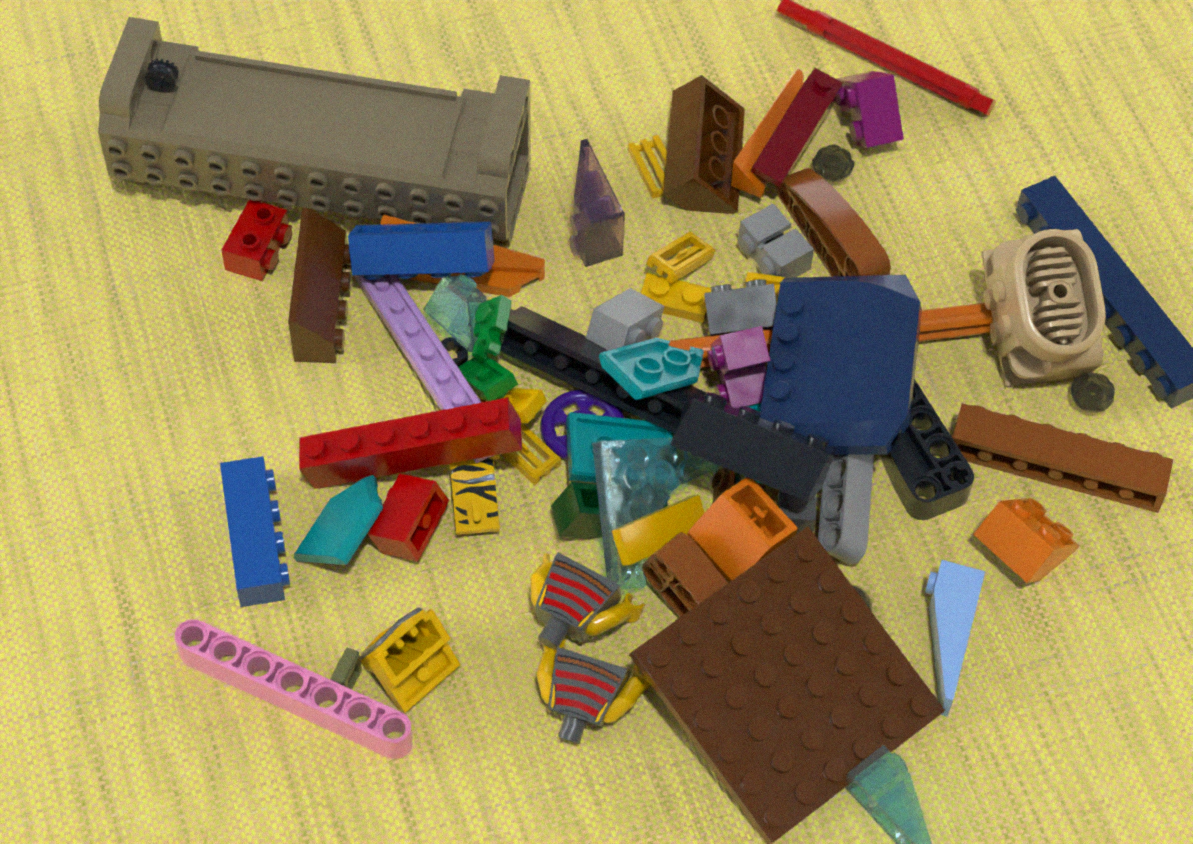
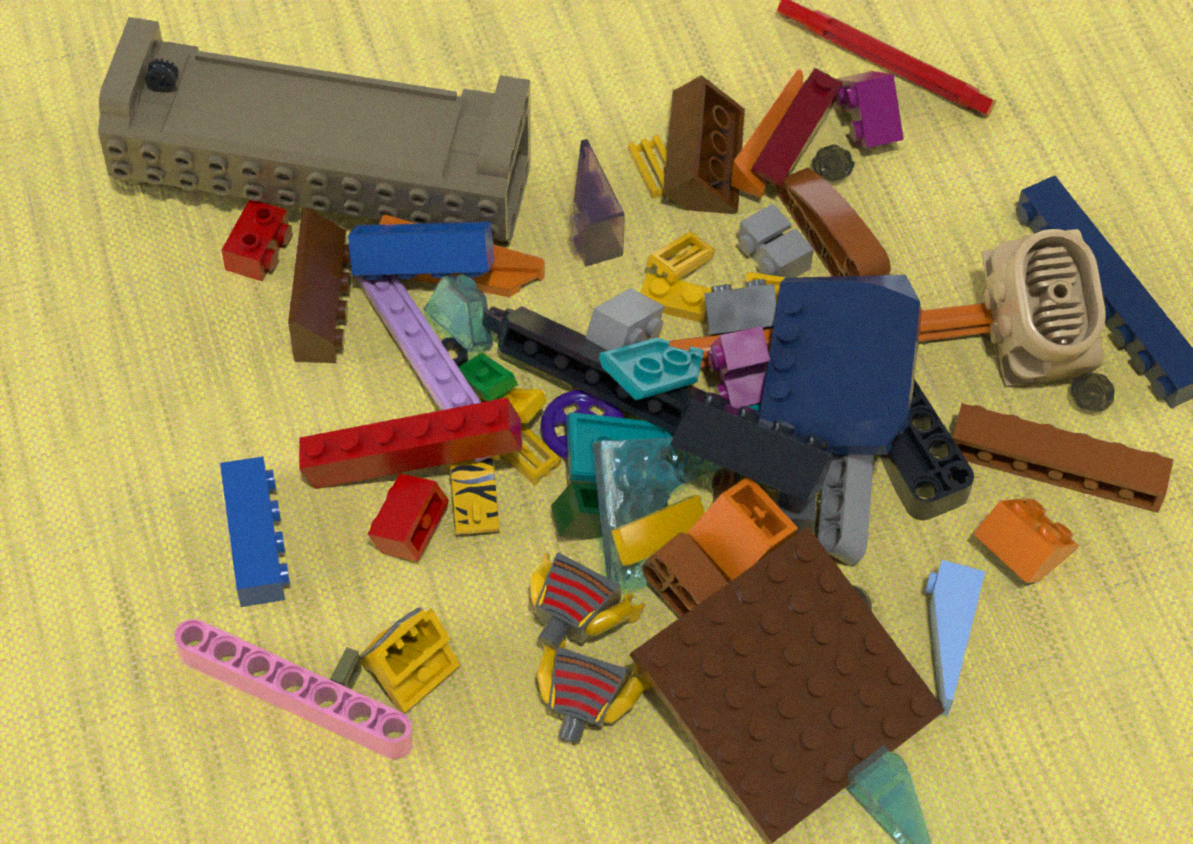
(342, 525): teal tile -> none
(490, 322): green plate -> none

